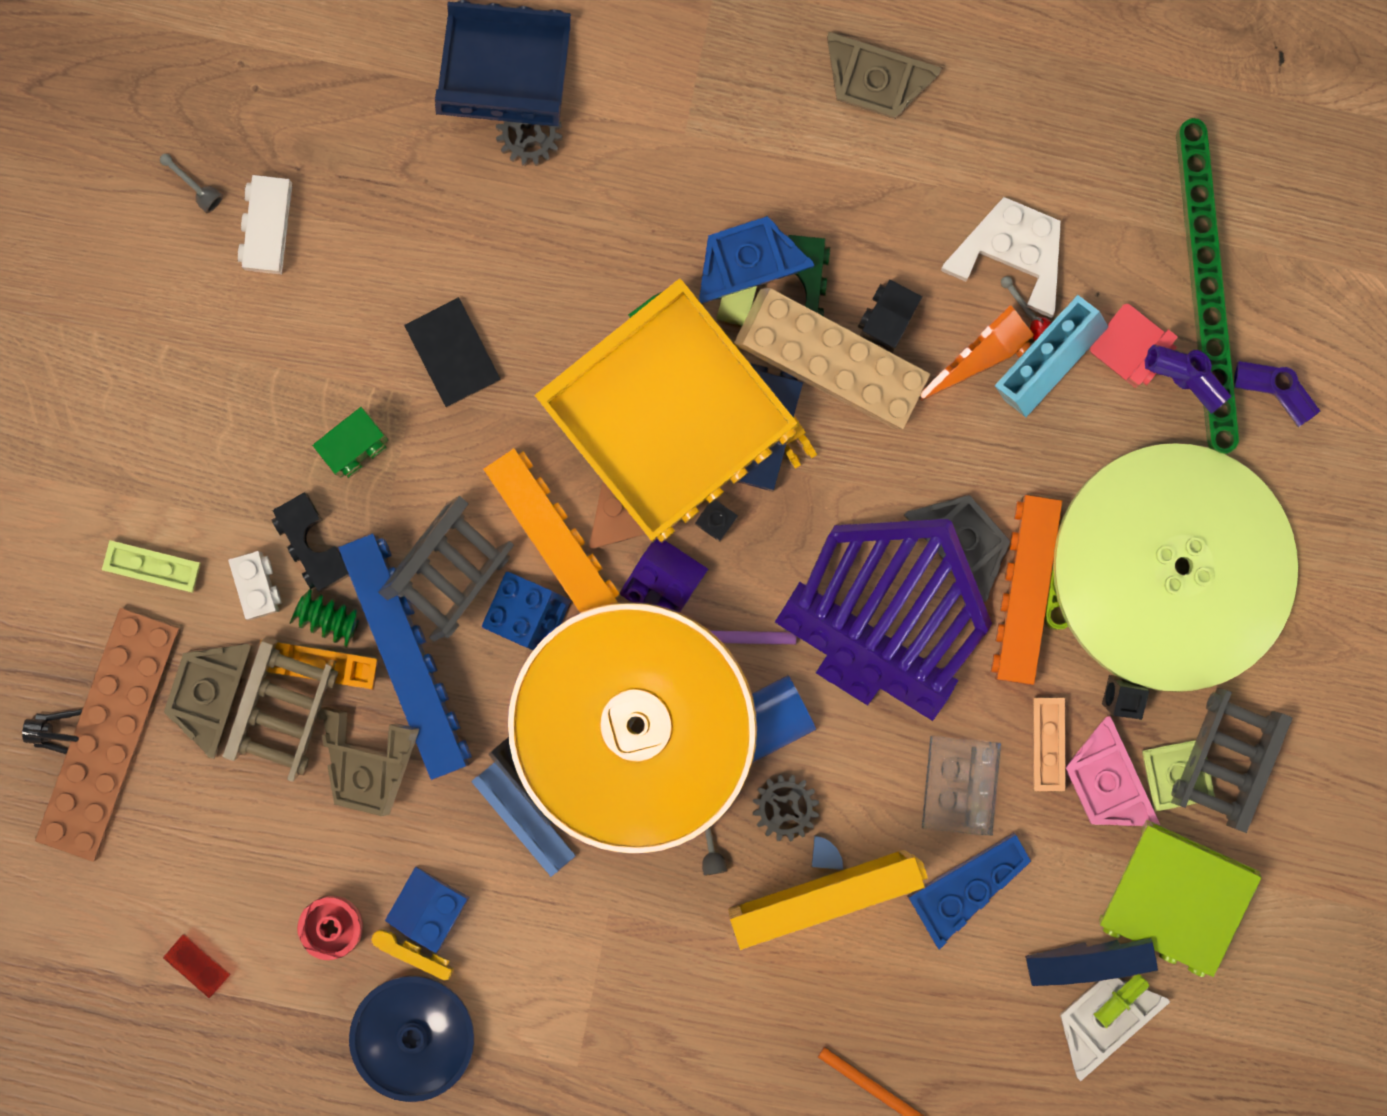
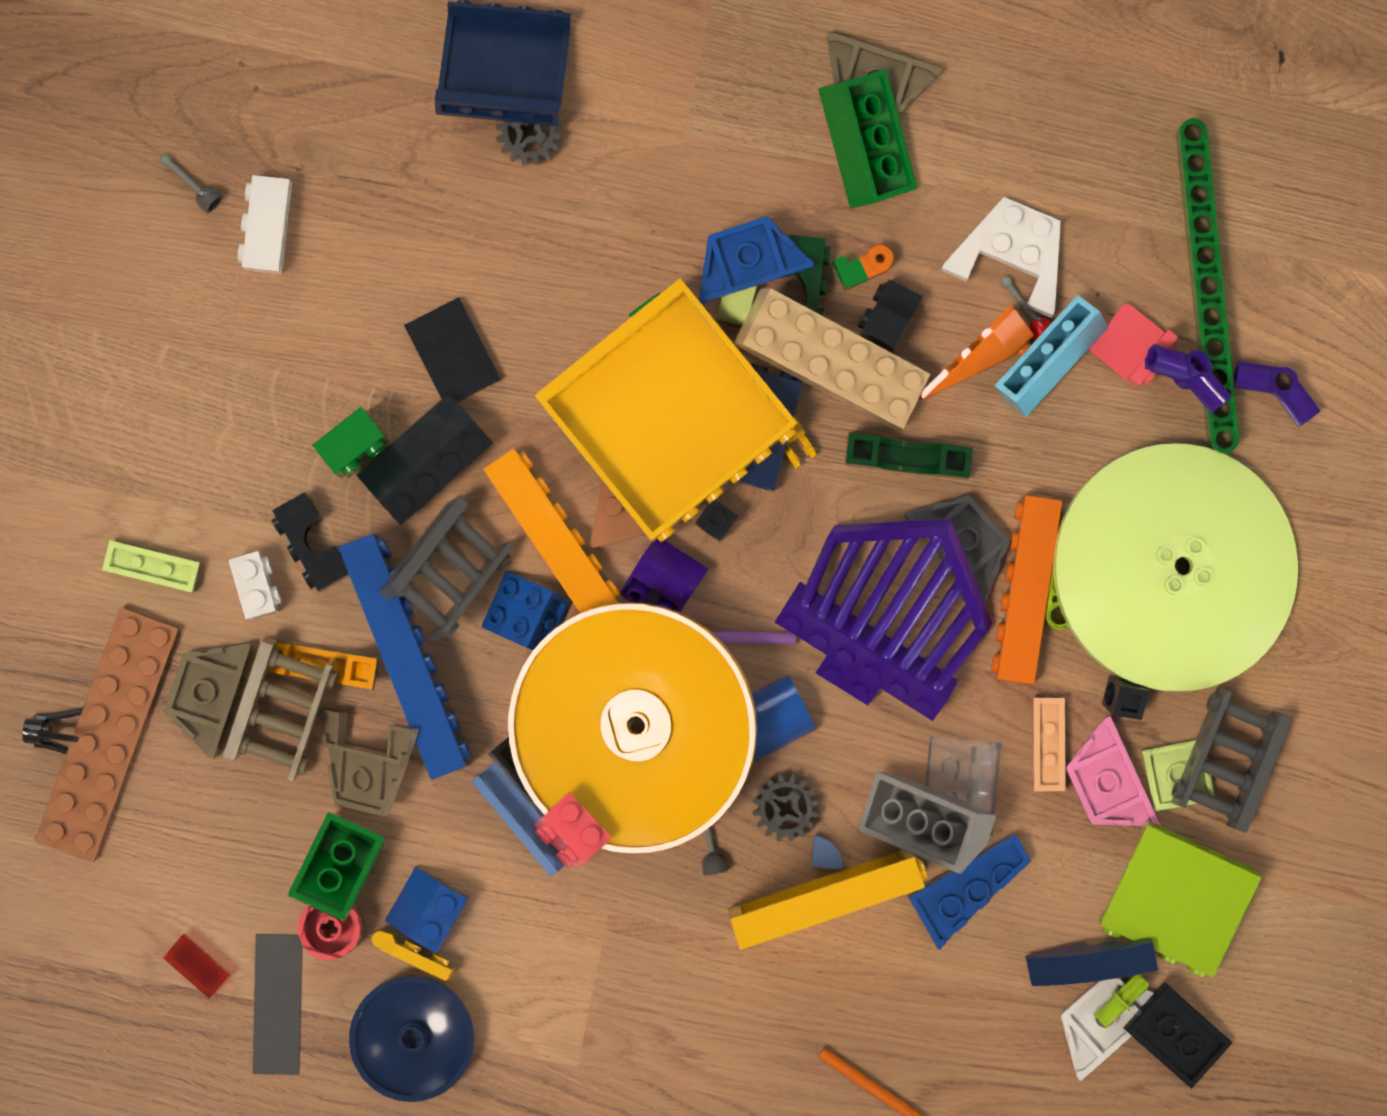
(277, 1004): none -> dark grey sticker
(326, 617): green piece -> none
(337, 866): none -> green slope
(424, 459): none -> black slope
(571, 832): none -> coral bracket
(864, 268): none -> leg
(867, 138): none -> green slope
(908, 456): none -> dark green arch
(925, 821): none -> light grey slope
(1177, 1035): none -> black tile

